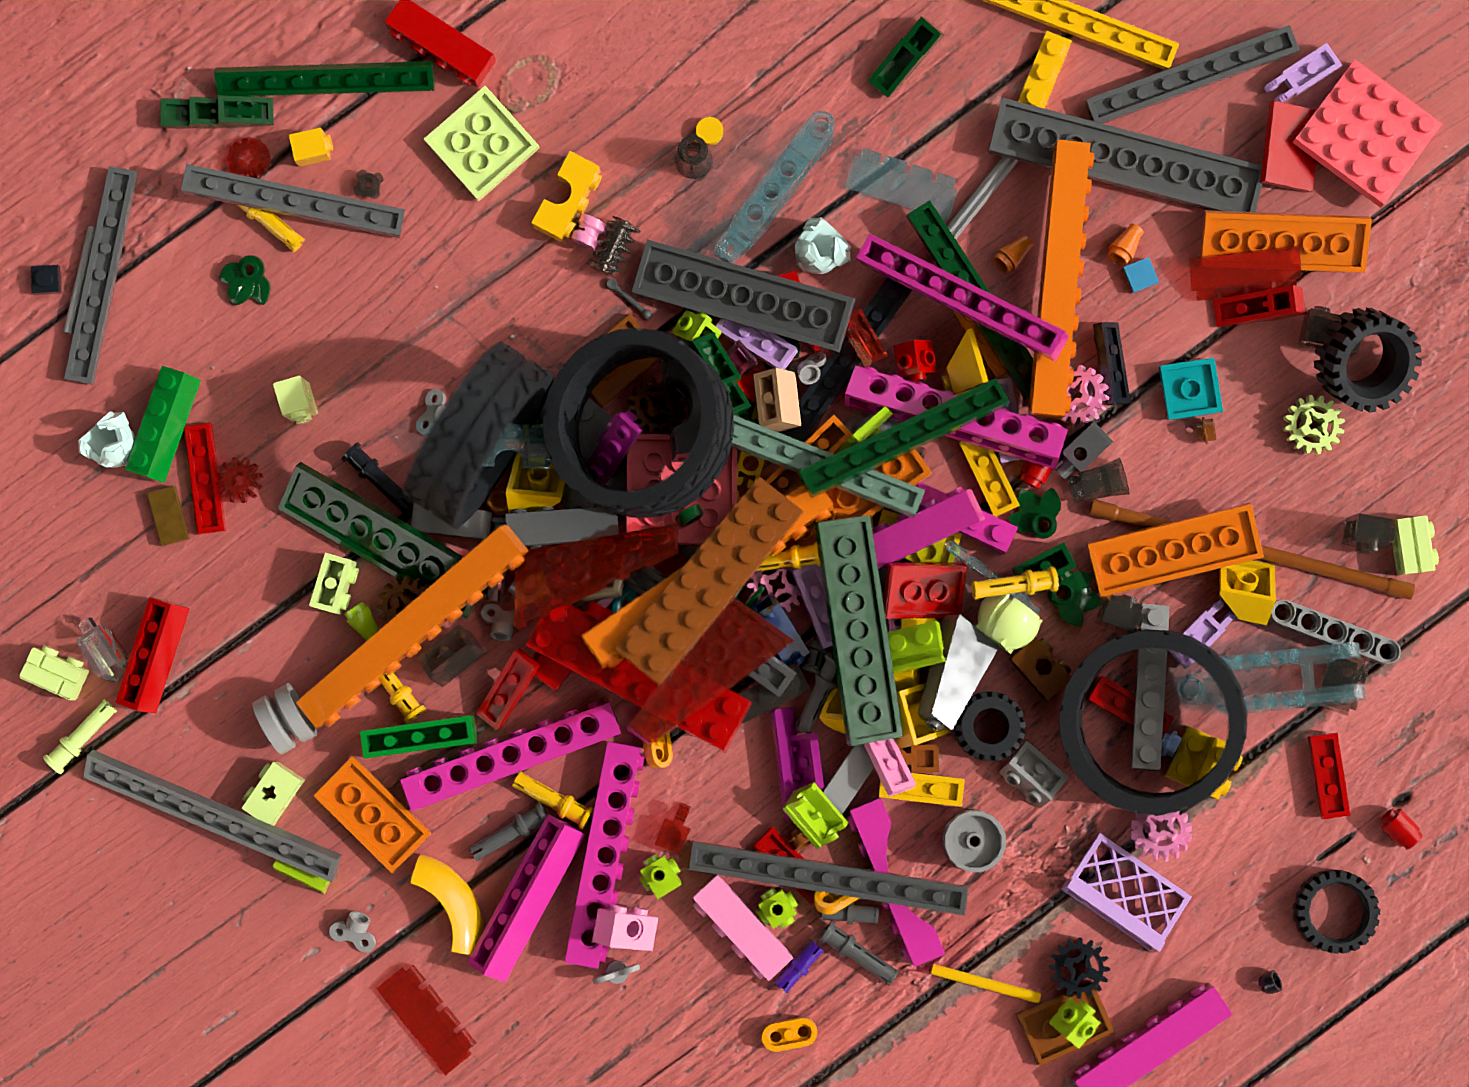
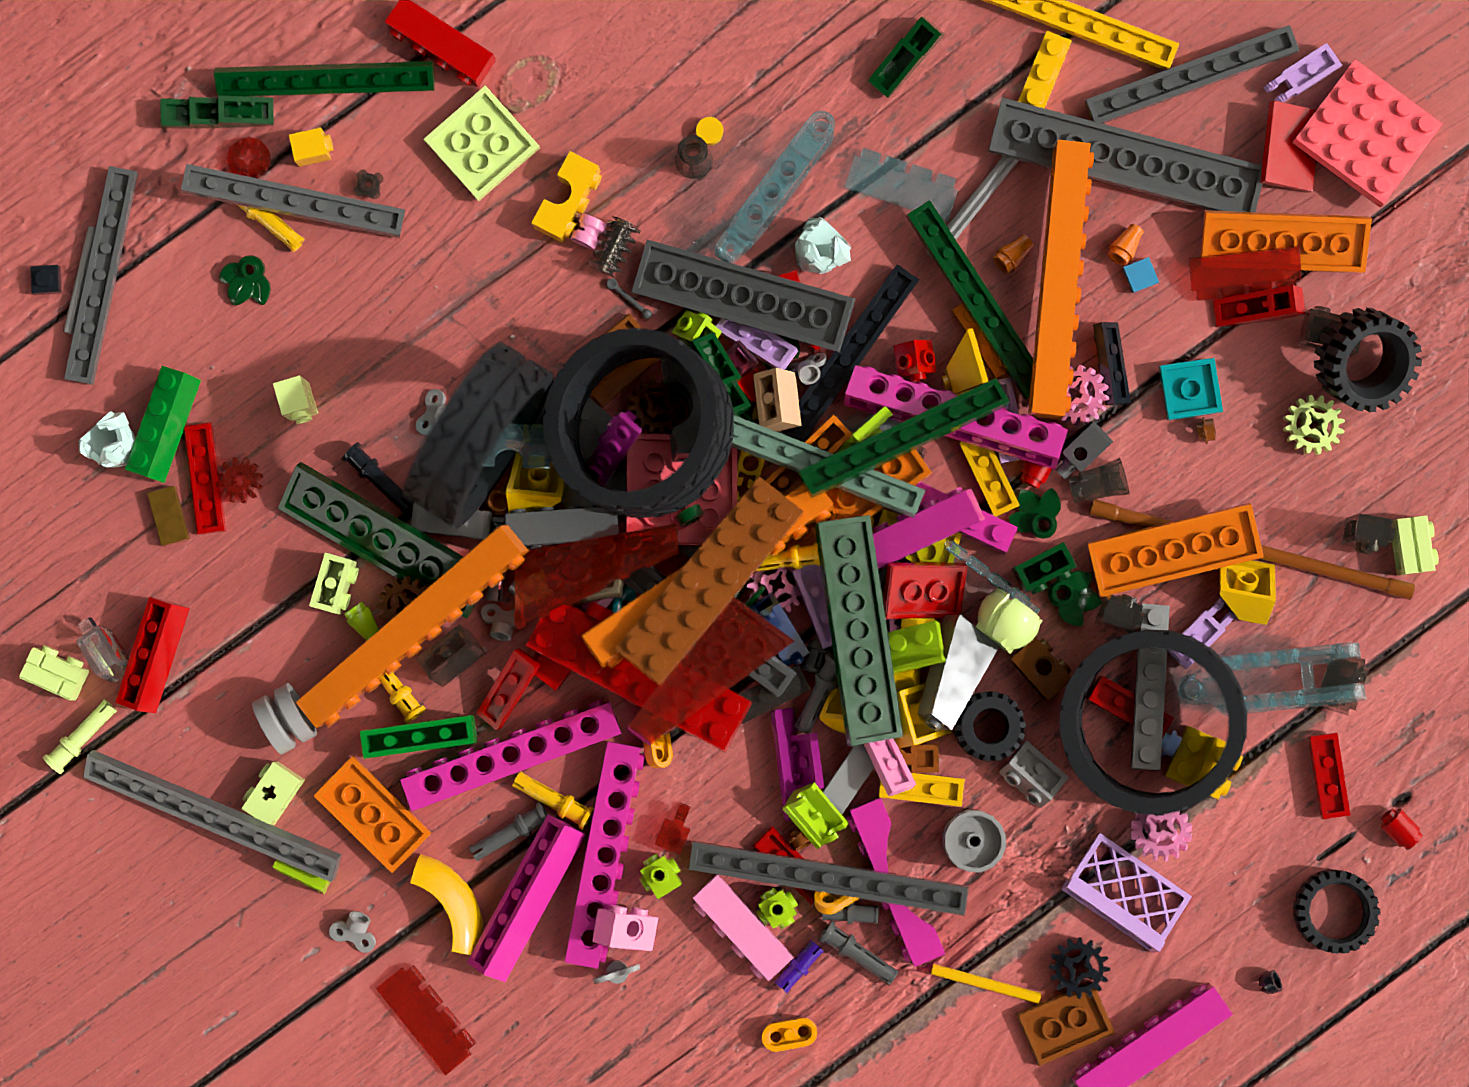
(864, 339): clear red plate -> none
(962, 297): dark pink brick -> none
(1030, 582): yellow pin -> none
(1075, 1021): lime brick -> none
(1346, 631): light grey beam -> none

